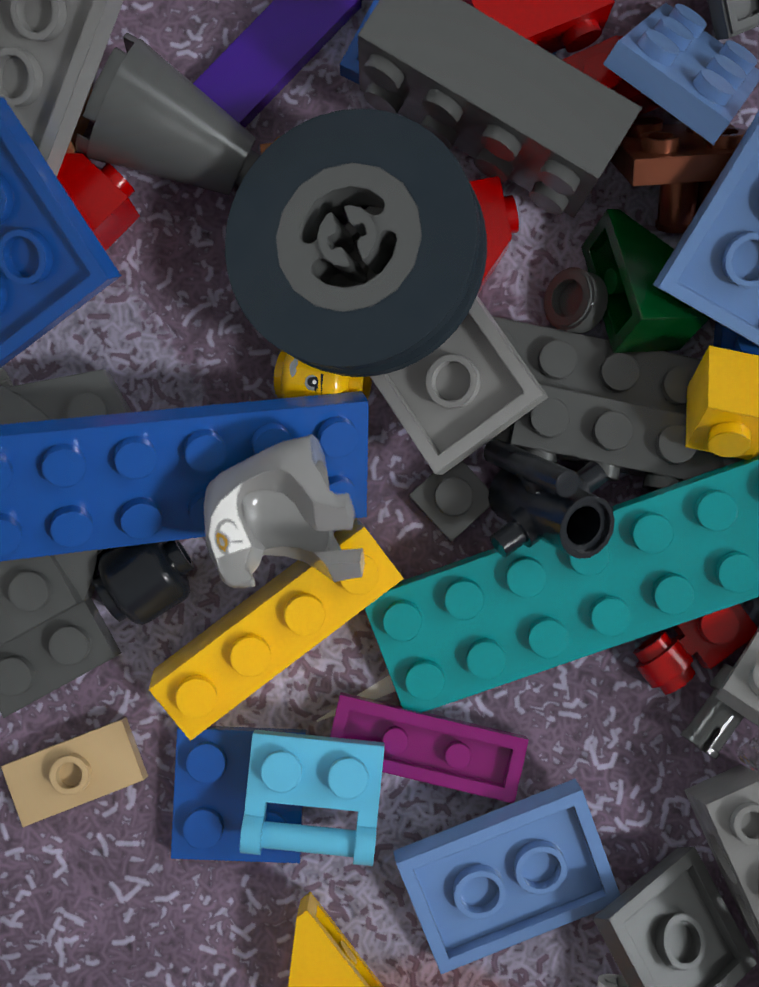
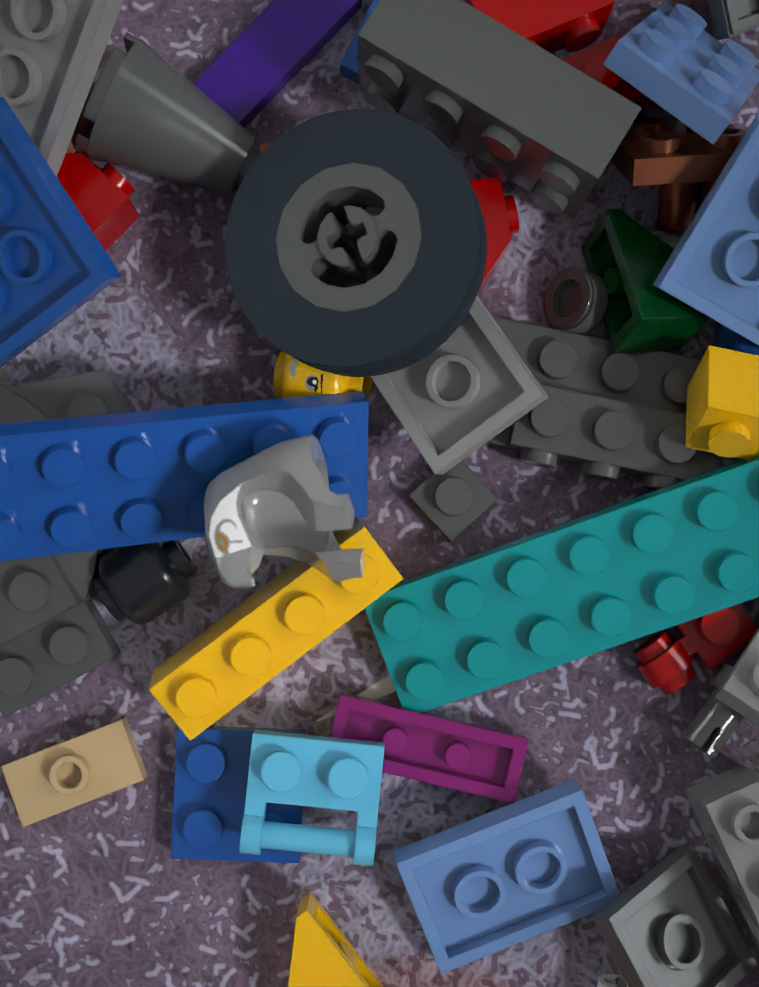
(547, 503): black pin -> none

